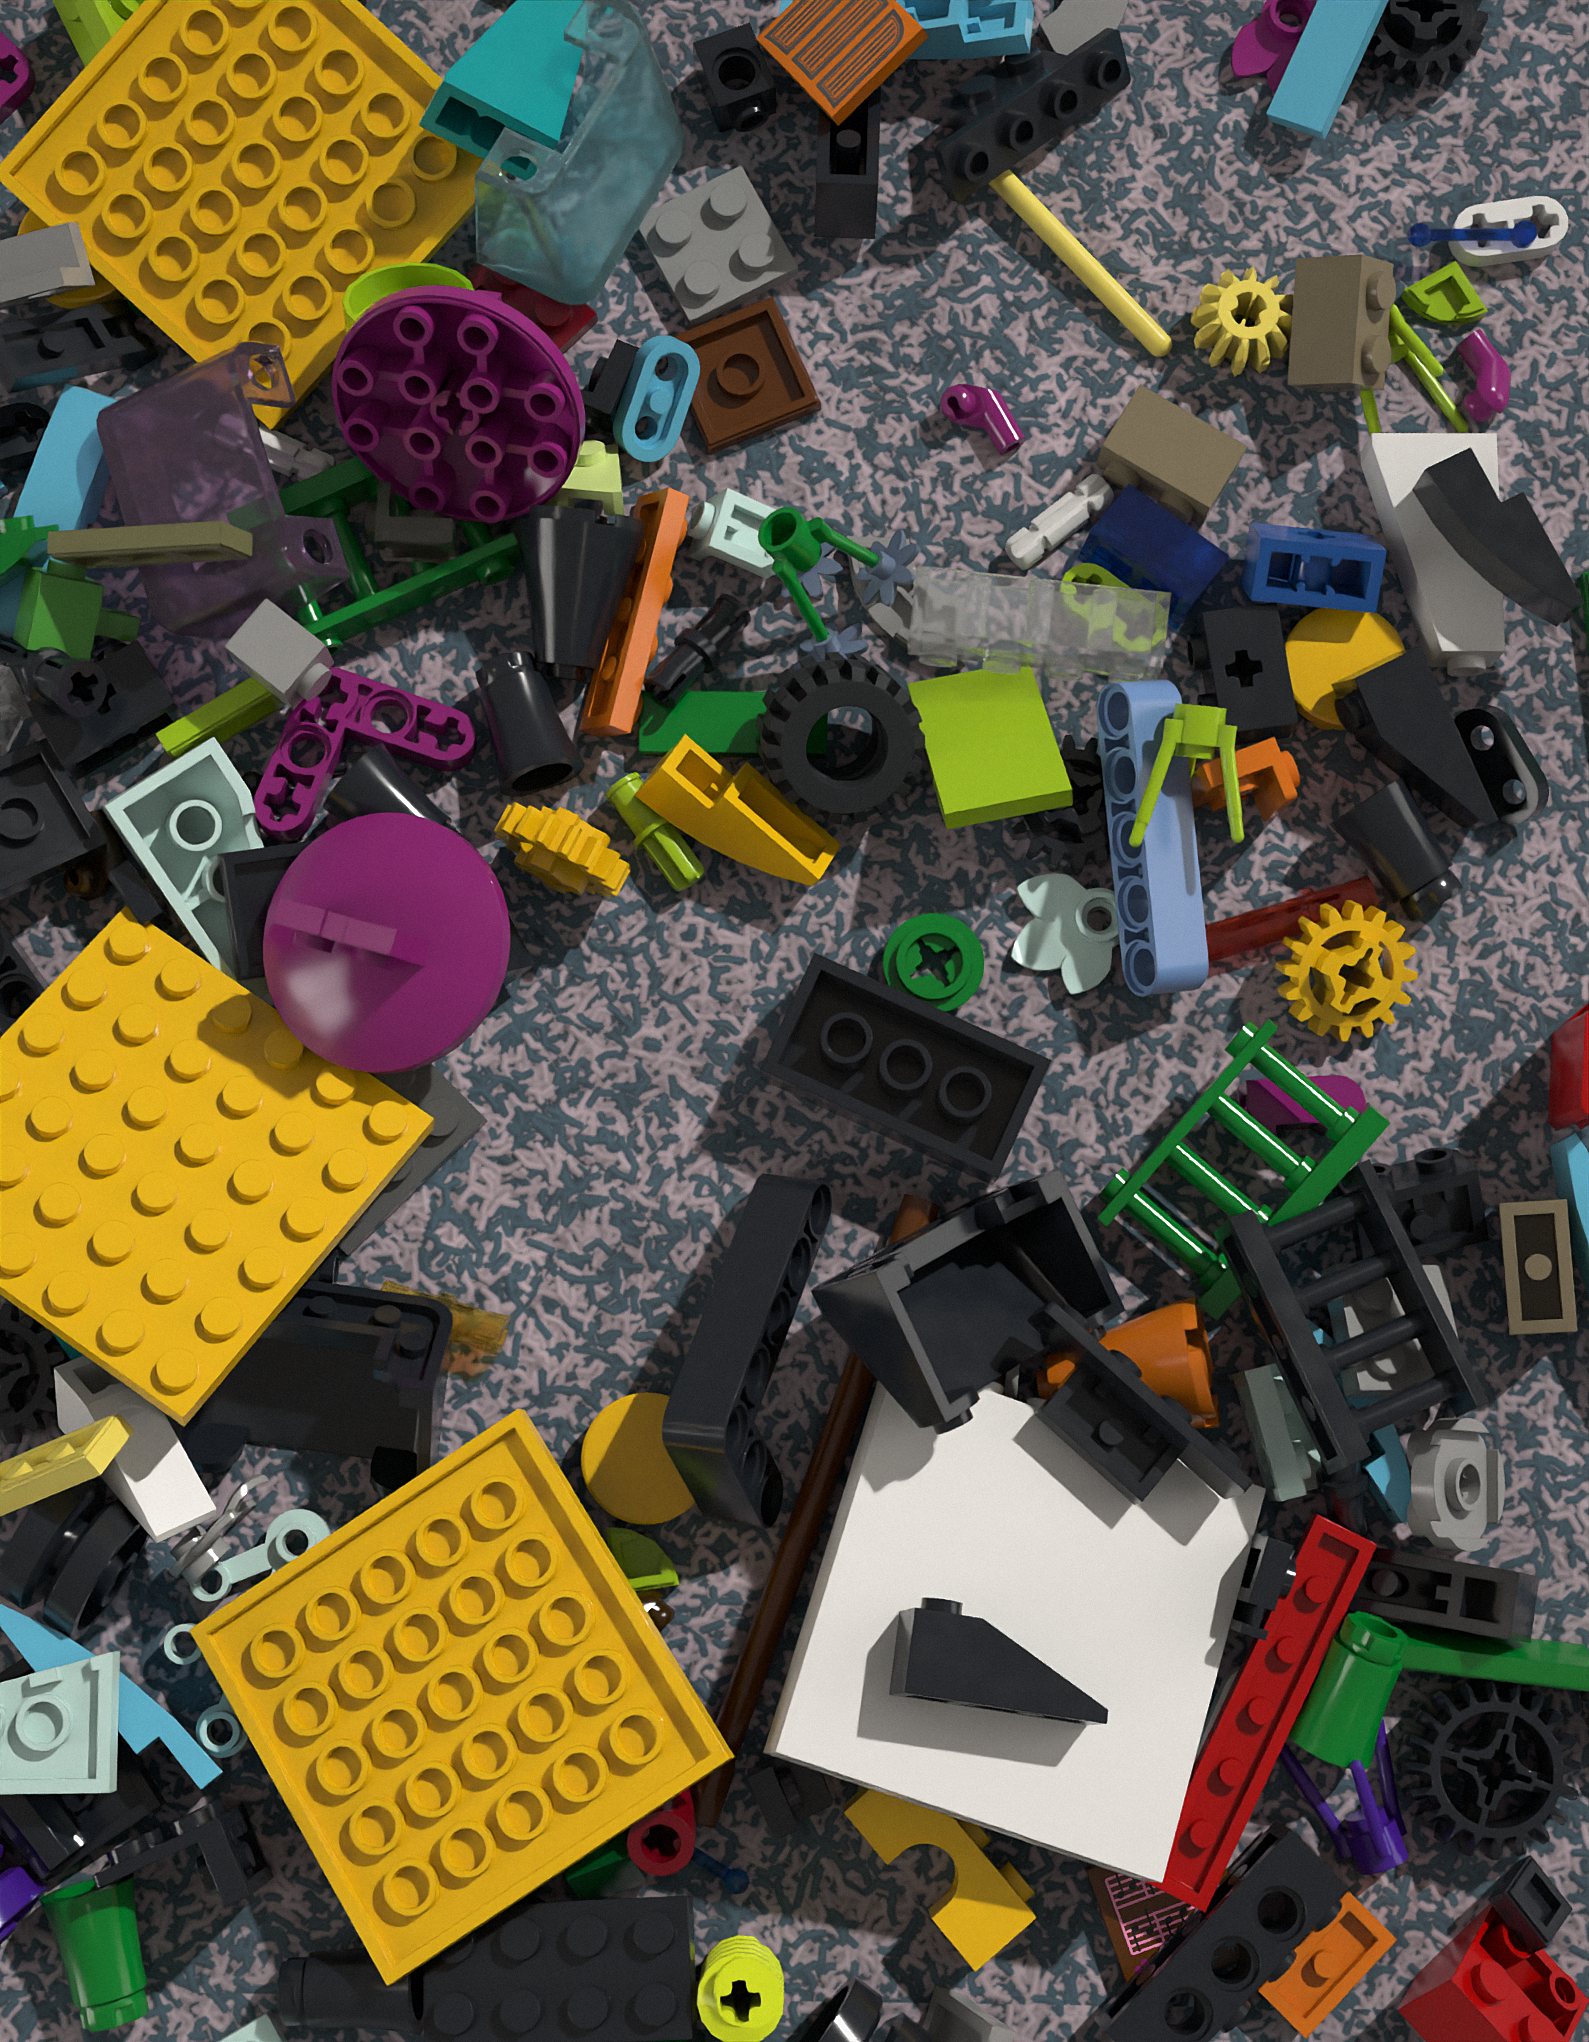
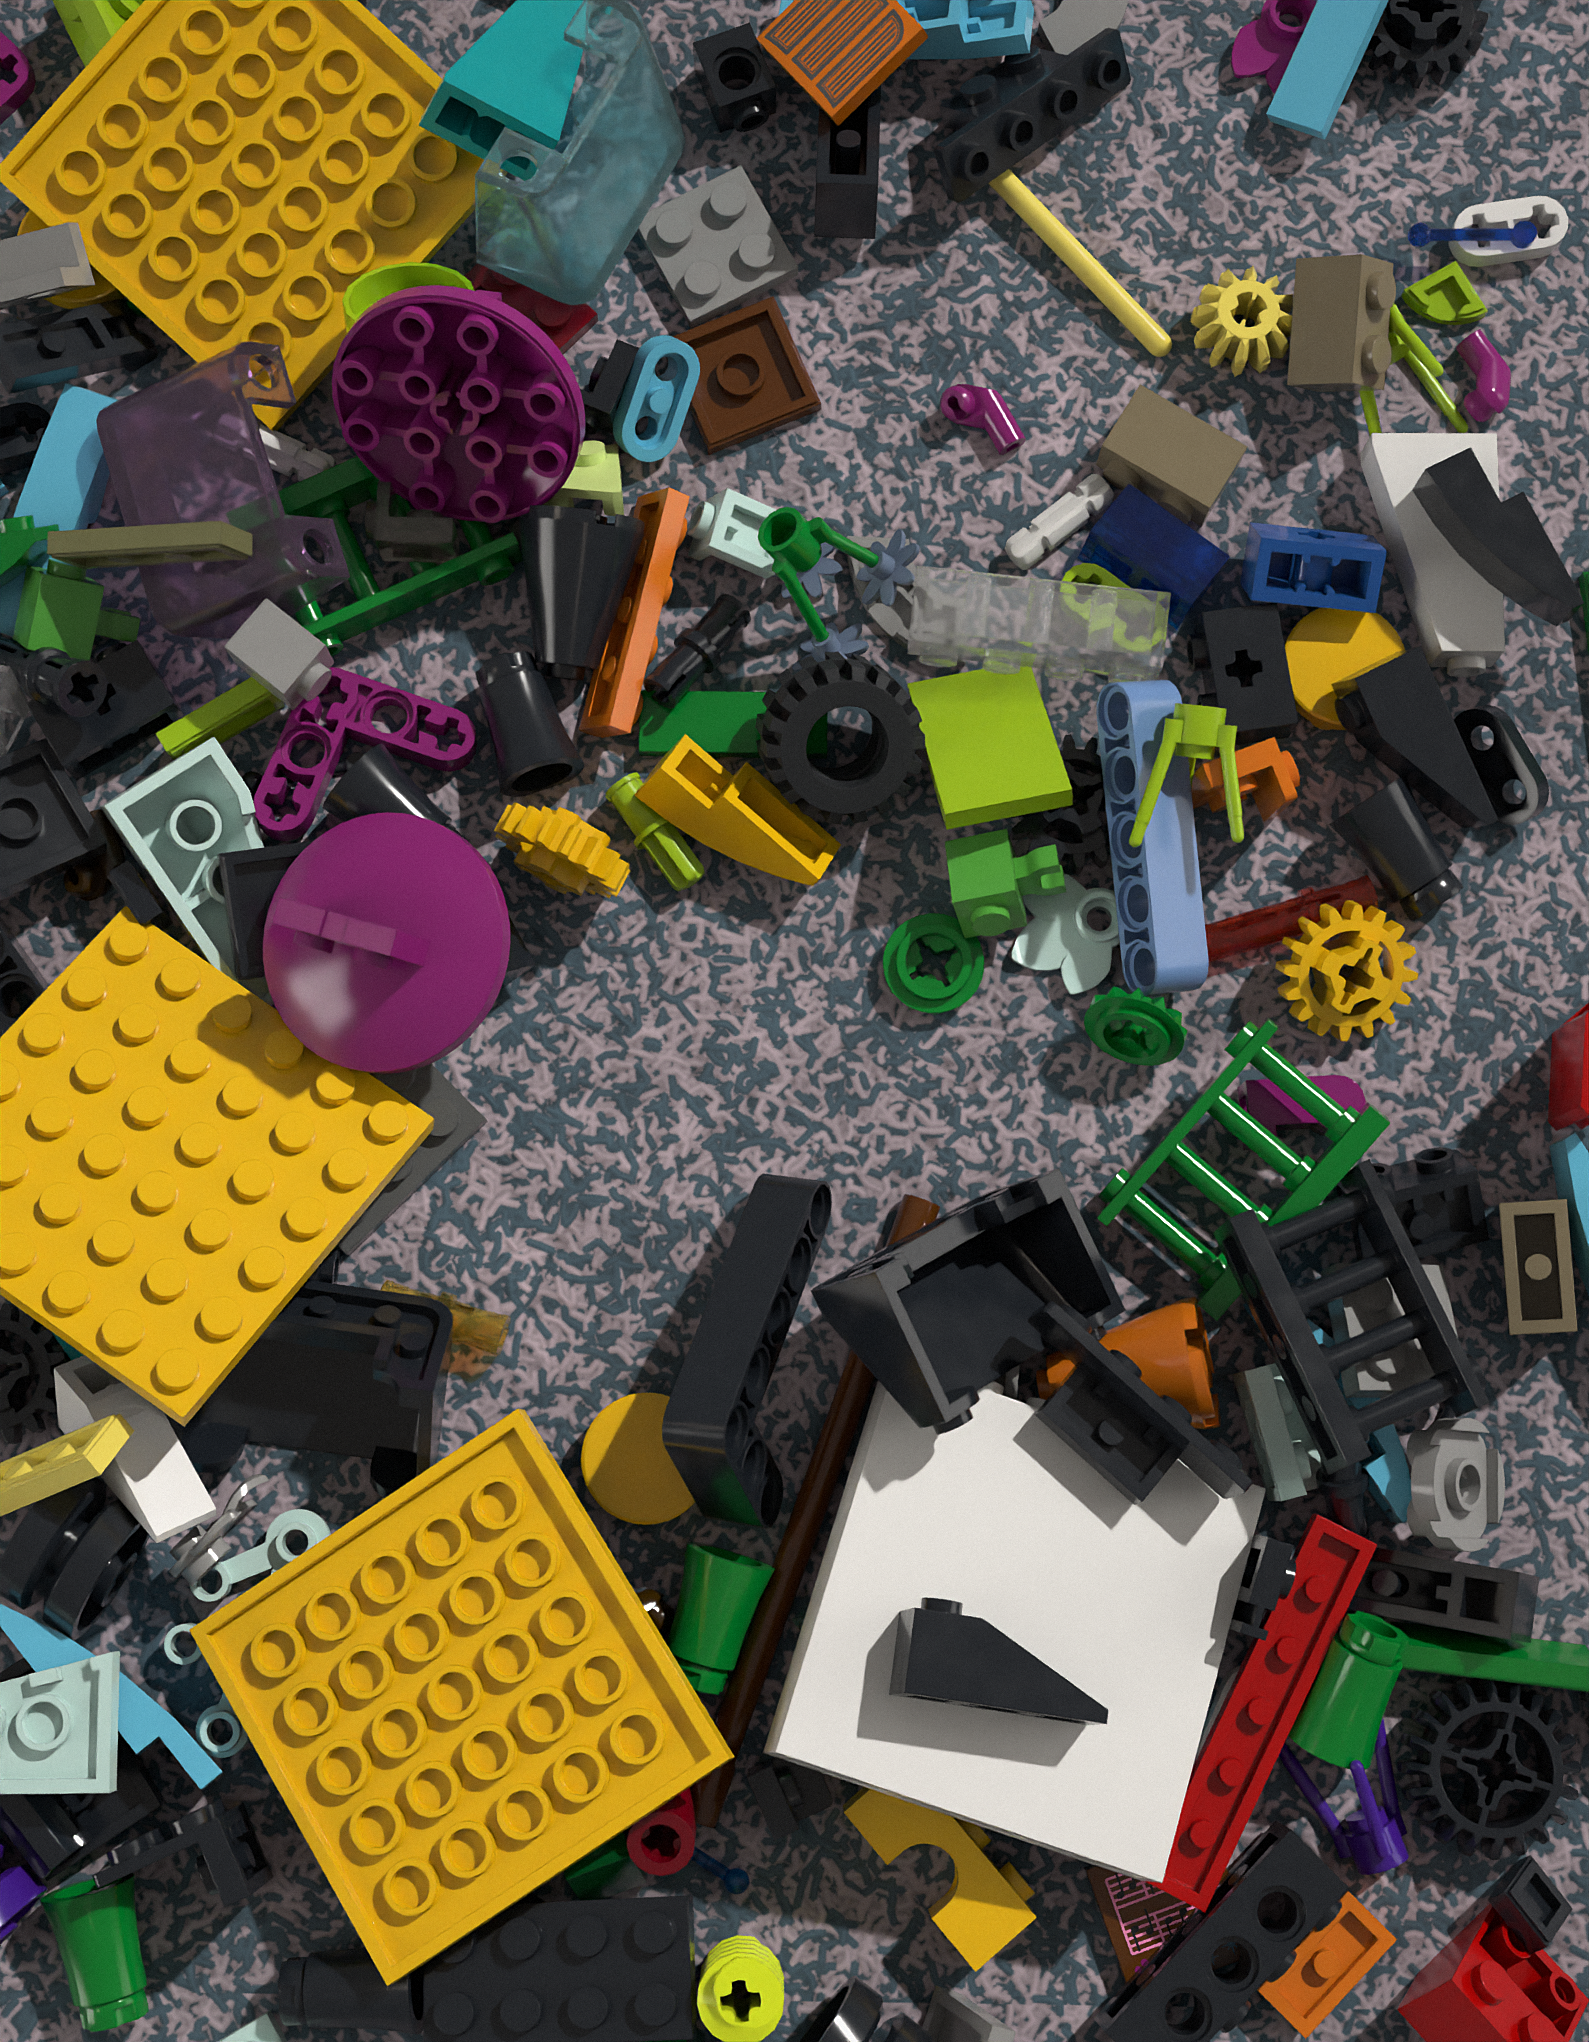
(641, 1559): lime tile -> none
(714, 1612): none -> green plant
(904, 1069): black brick -> none
(991, 881): none -> bright green brick
(1128, 1041): none -> green gear

